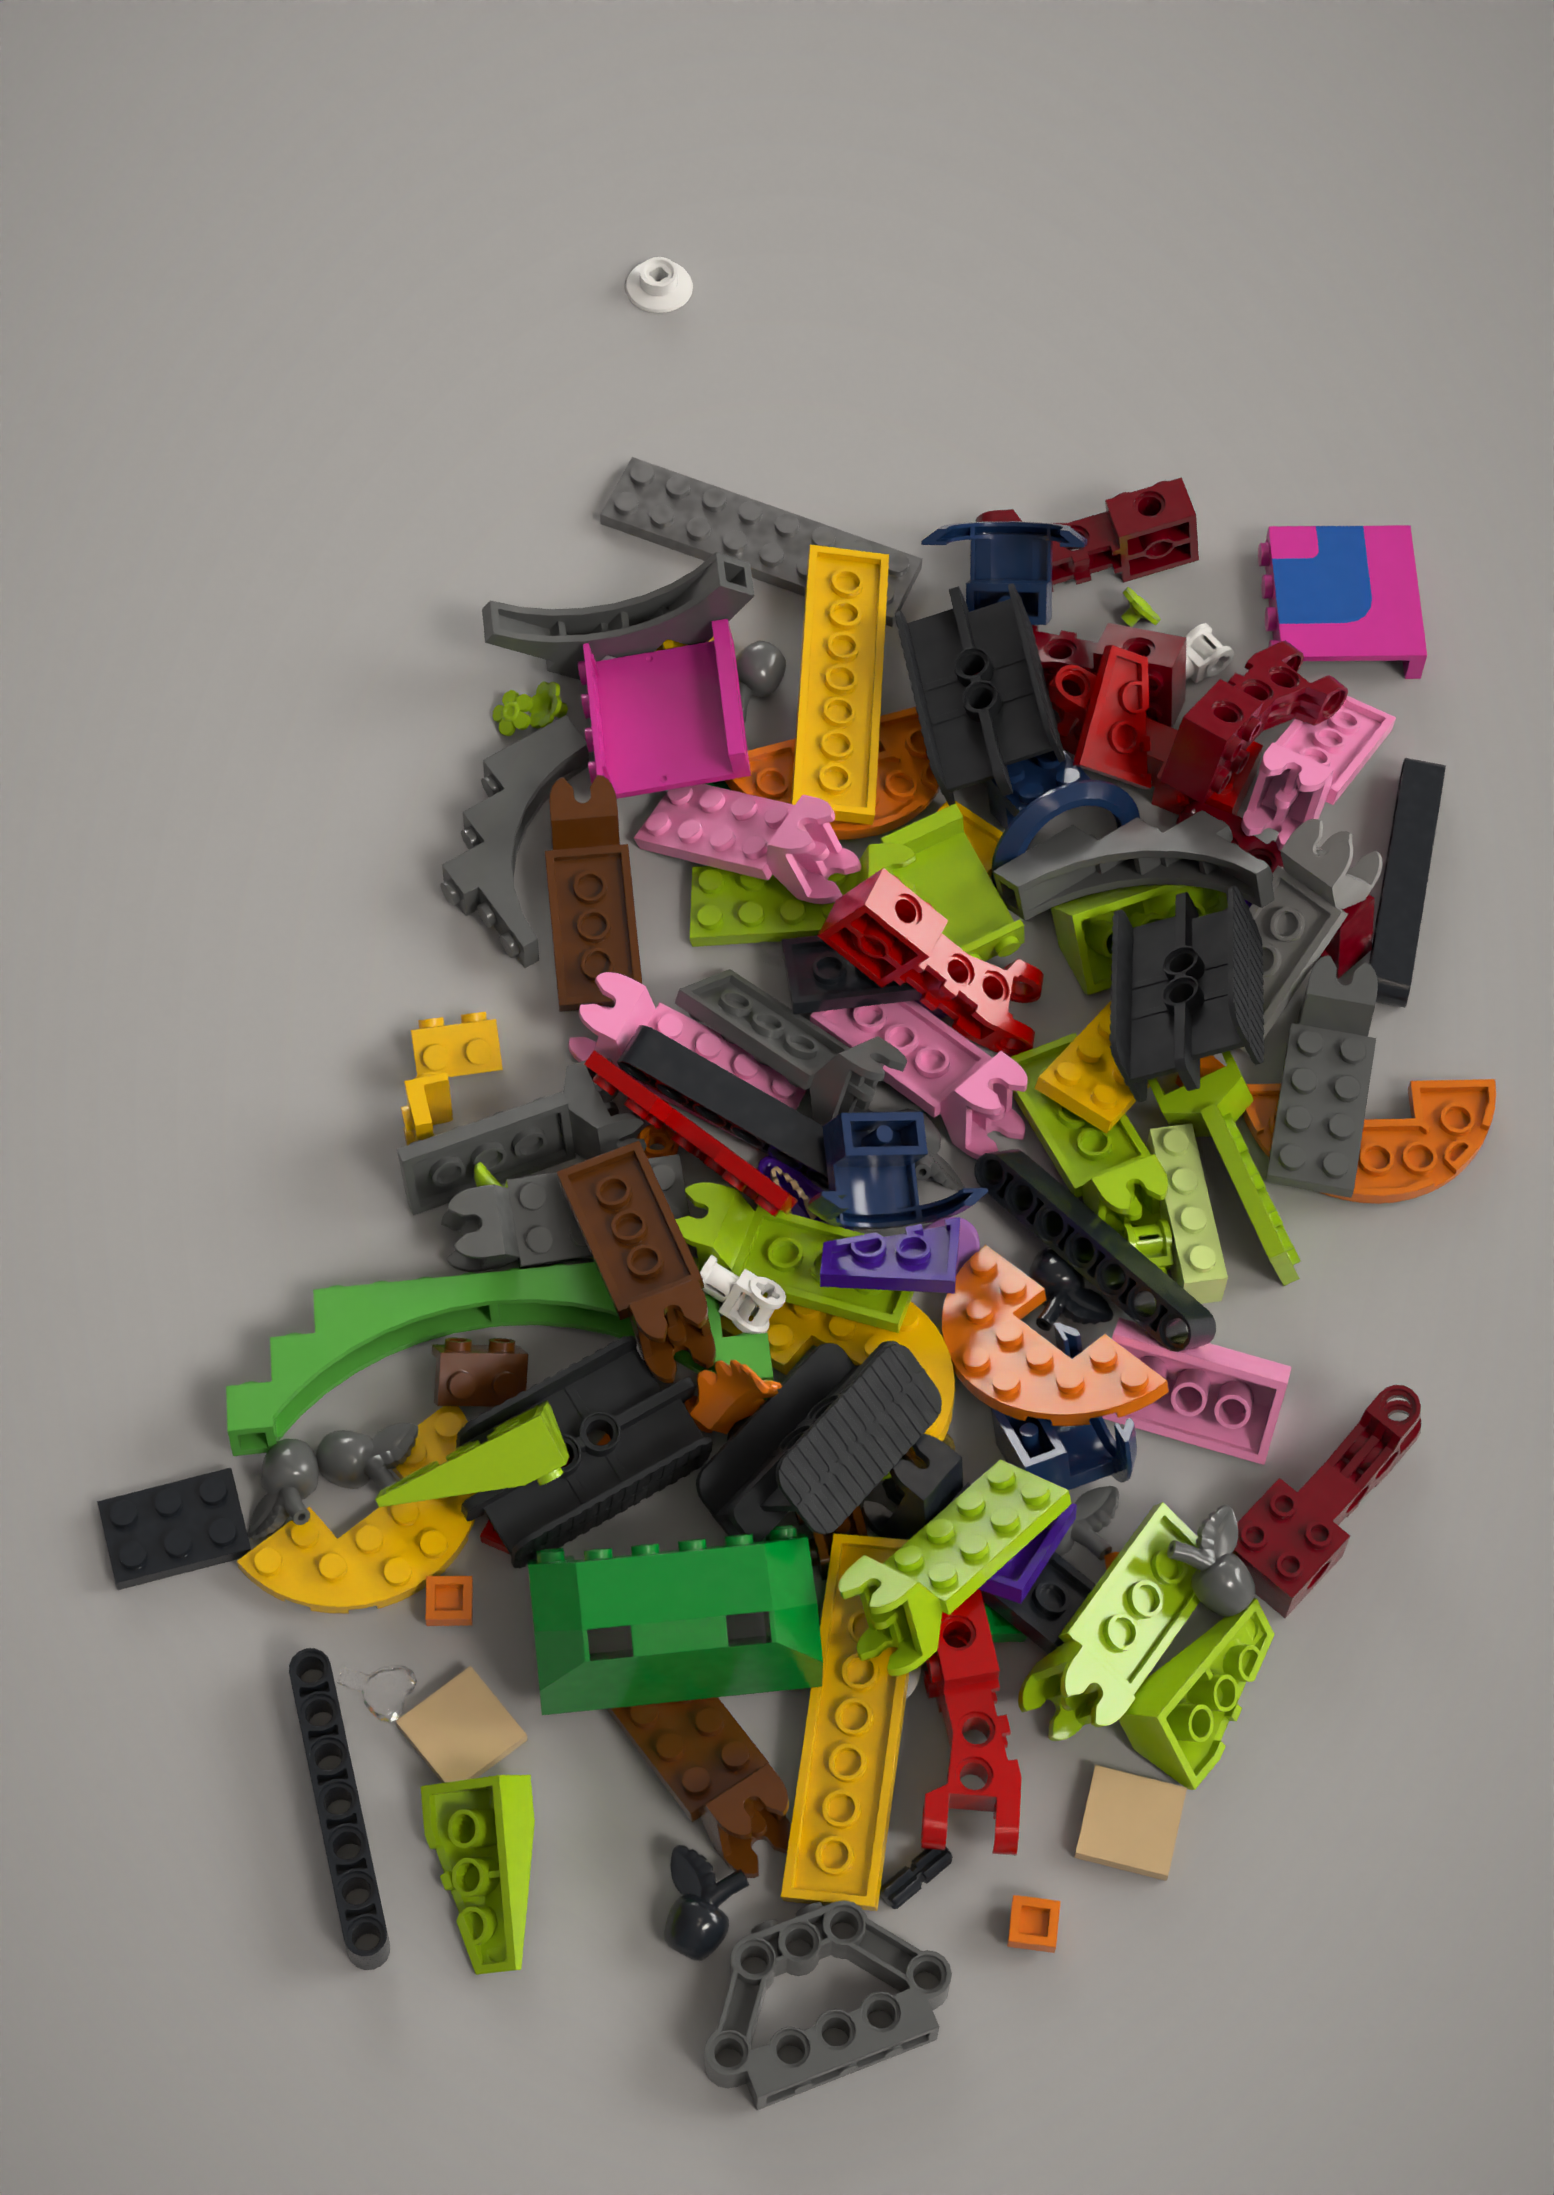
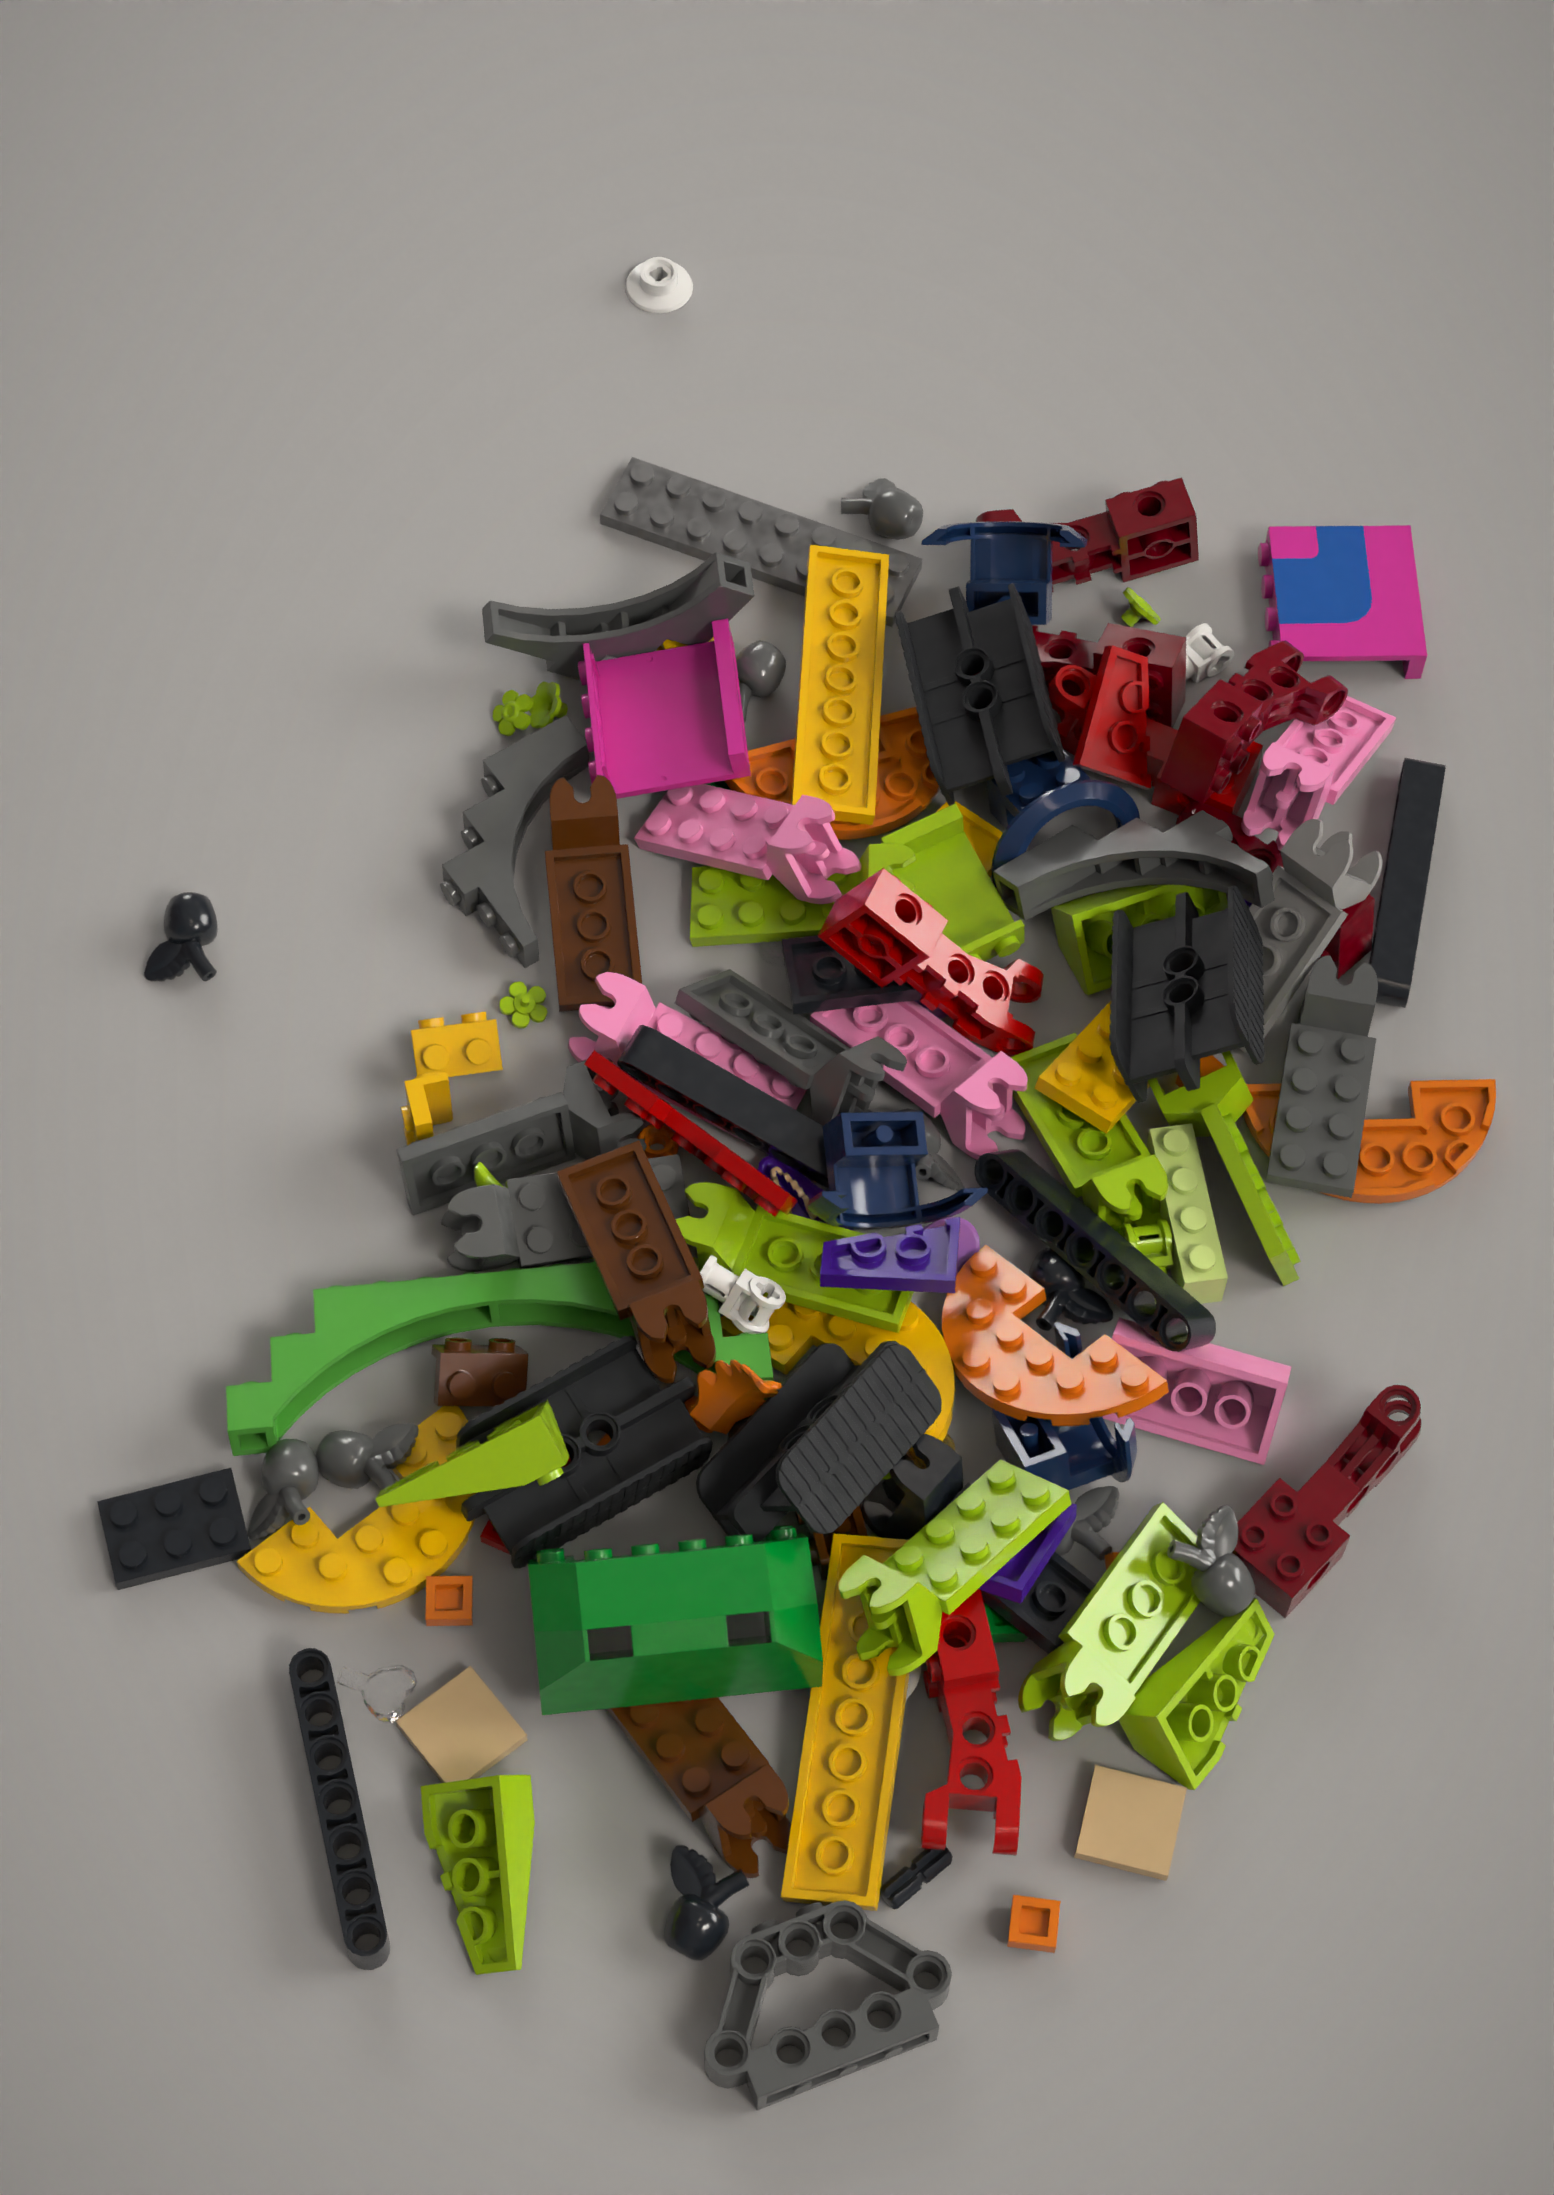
(188, 926): none -> black piece
(524, 1005): none -> lime plant
(889, 509): none -> dark grey piece

